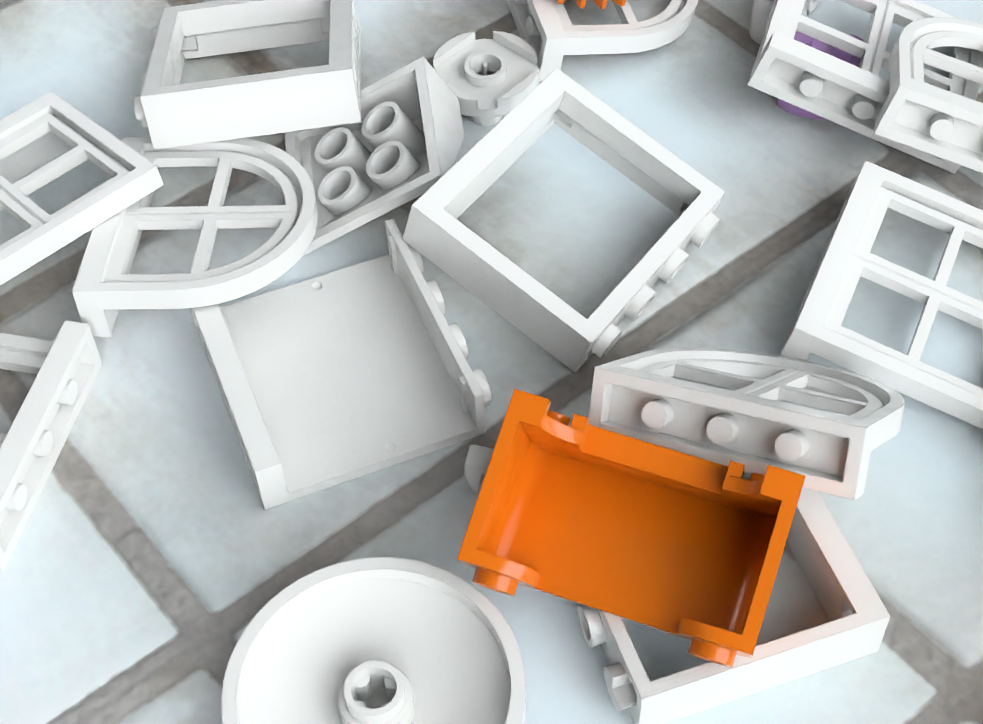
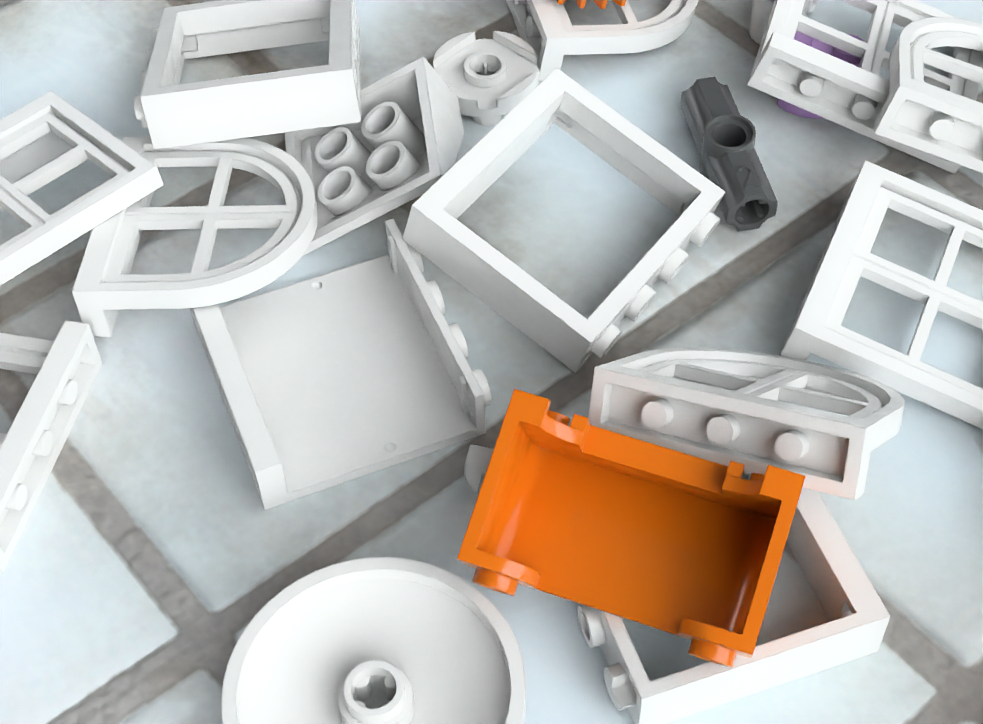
(728, 153): none -> dark grey piece

